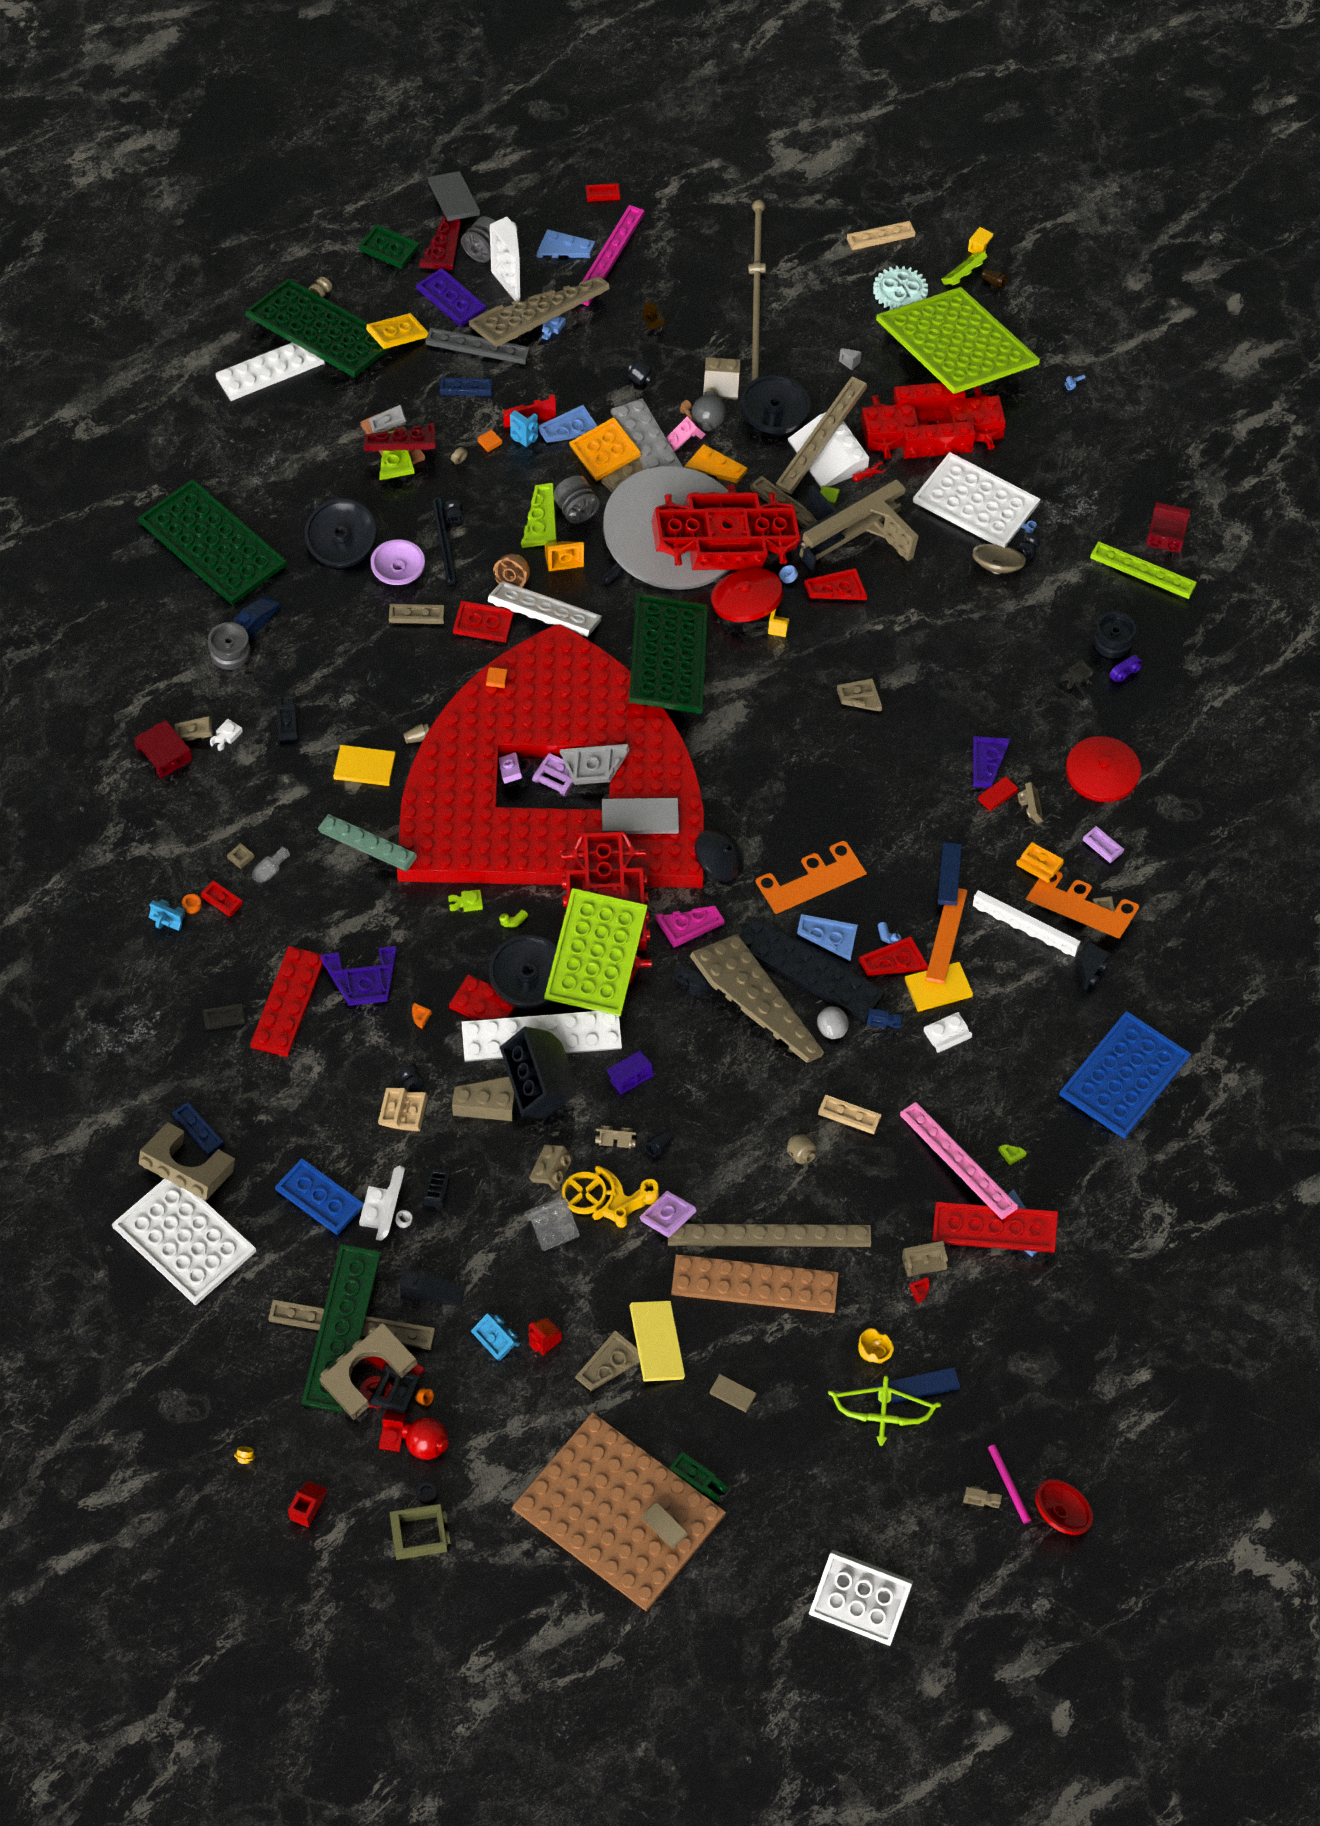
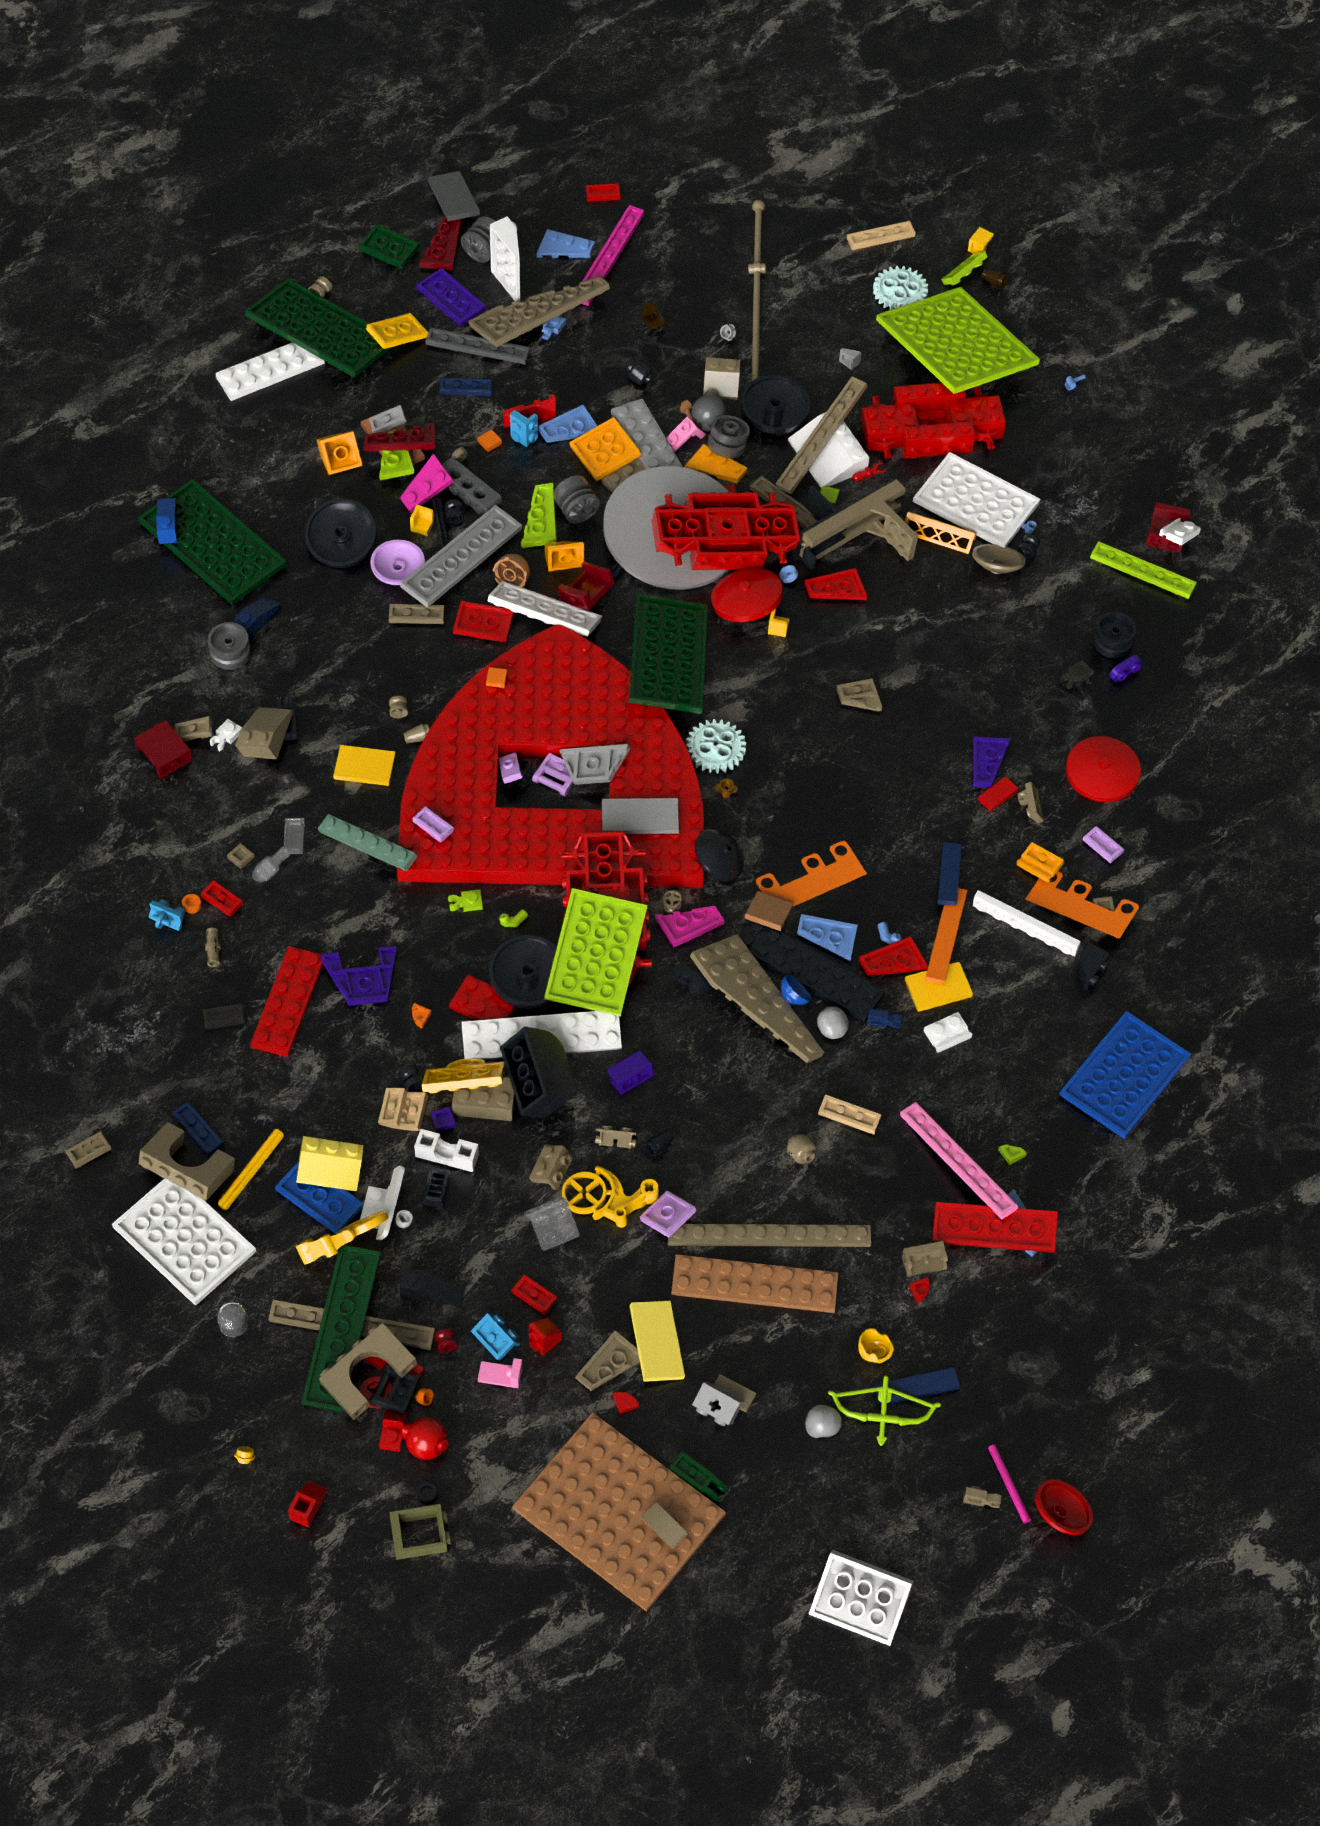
(88, 1149): none -> dark tan plate
(166, 521): none -> blue slope
(212, 947): none -> dark tan pin
(232, 1319): none -> clear helmet
(250, 1169): none -> yellow axle
(264, 733): none -> dark tan slope
(294, 835): none -> clear tile
(328, 1245): none -> yellow piece
(329, 1163): none -> light yellow slope
(339, 452): none -> light orange slope
(398, 707): none -> dark tan wheel
(422, 520): none -> yellow panel
(426, 484): none -> dark pink wing
(433, 824): none -> lavender plate
(433, 1148): none -> white arch
(442, 1119): none -> dark purple plate
(445, 1340): none -> dark red wheel
(461, 556): none -> light grey plate
(464, 1074): none -> yellow plate
(471, 488): none -> dark grey brick
(501, 1374): none -> bright pink bracket
(534, 1294): none -> red plate
(587, 587): none -> dark red panel
(624, 1402): none -> red tile
(669, 898): none -> dark tan wheel
(711, 739): none -> light aqua gear
(724, 332): none -> light grey plate
(726, 783): none -> pearl gold plate
(728, 436): none -> flat silver wheel
(729, 1404): none -> light grey brick
(768, 911): none -> medium nougat tile
(794, 991): none -> blue piece
(823, 1421): none -> light grey hair
(919, 519): none -> light orange fence
(1180, 531): none -> white plate

